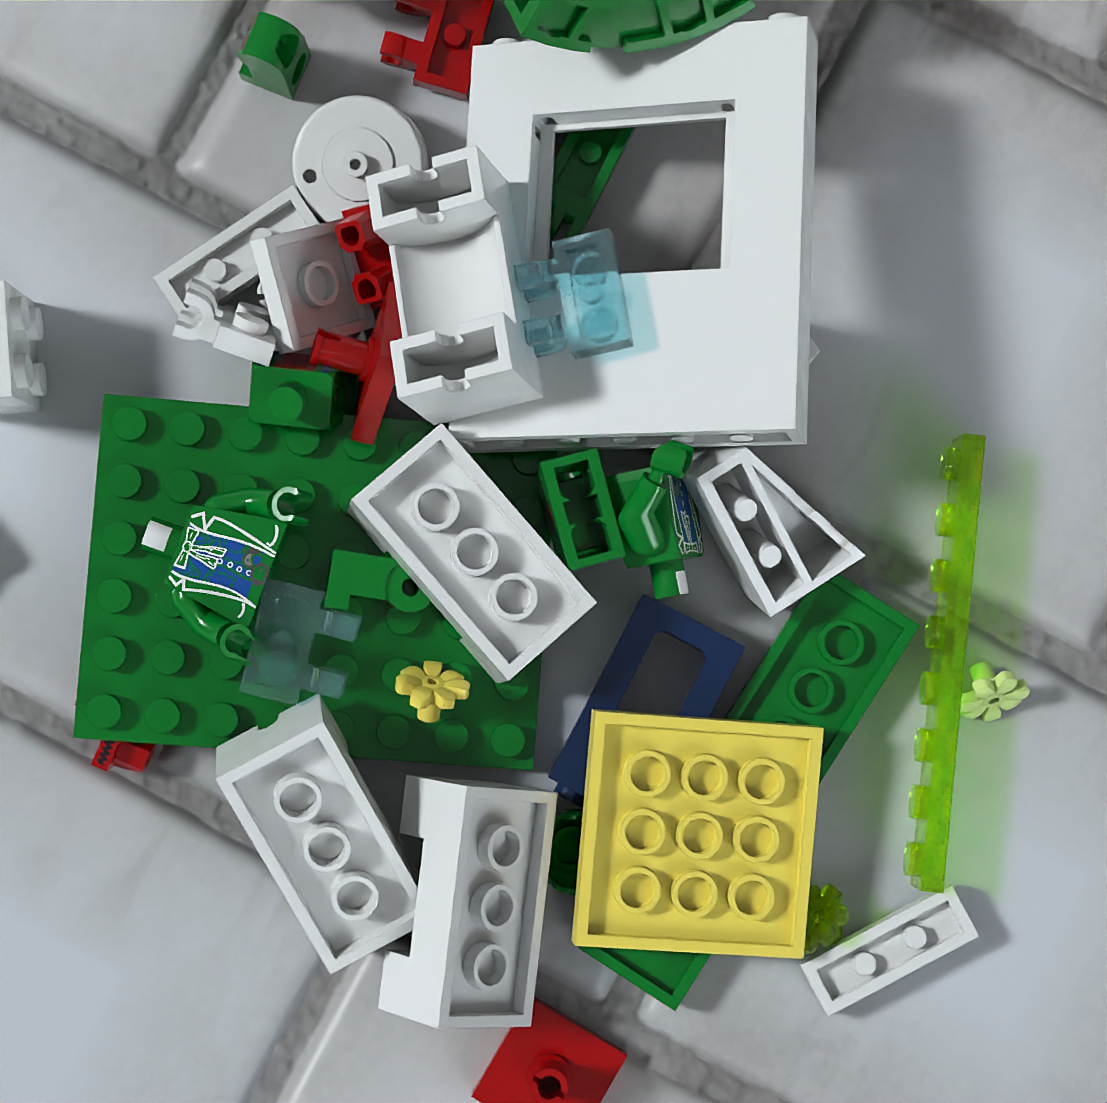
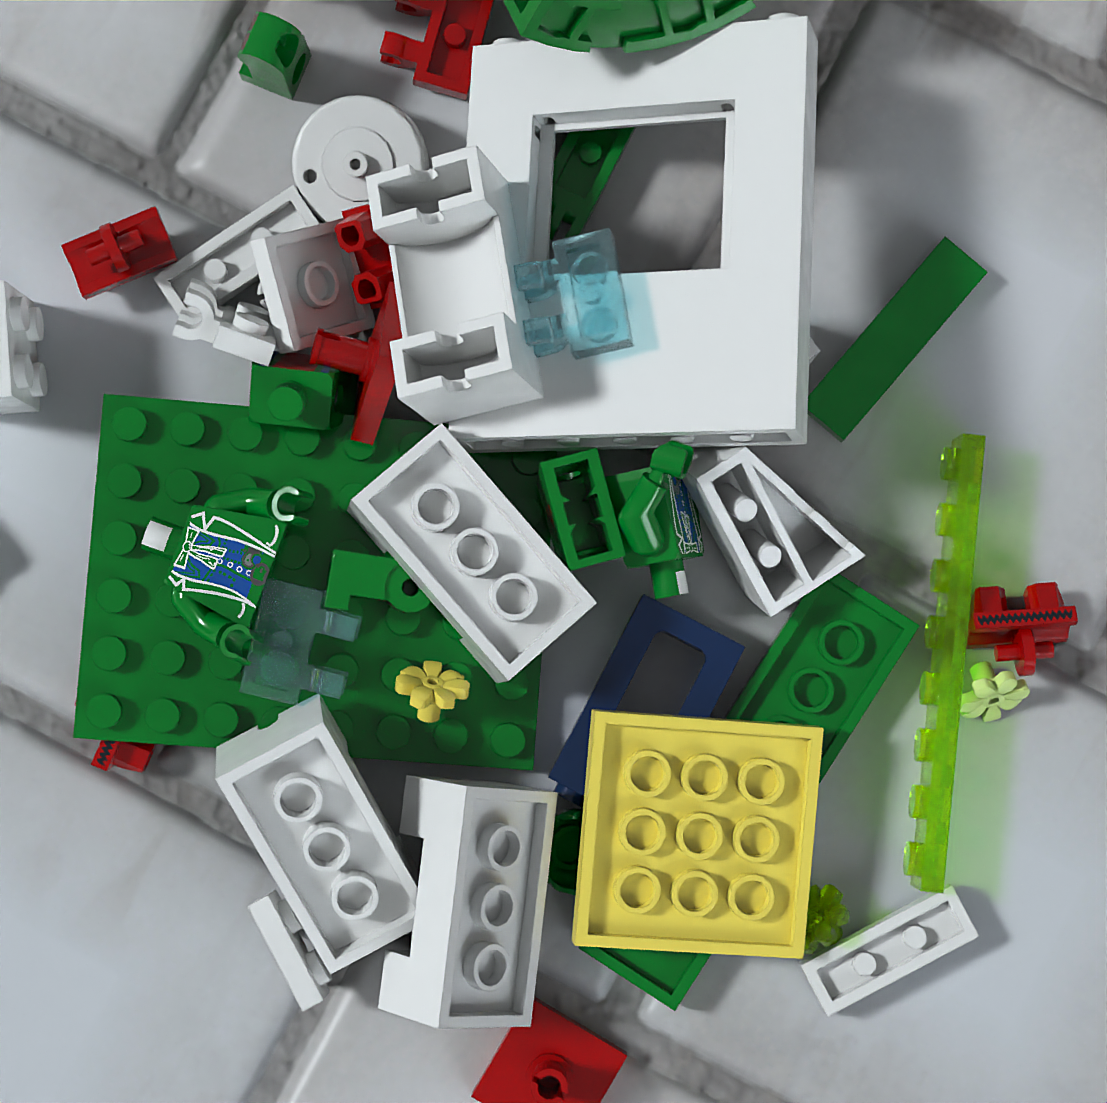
(120, 252): none -> red hips
(302, 969): none -> white plate
(893, 339): none -> green tile
(1020, 633): none -> red hips

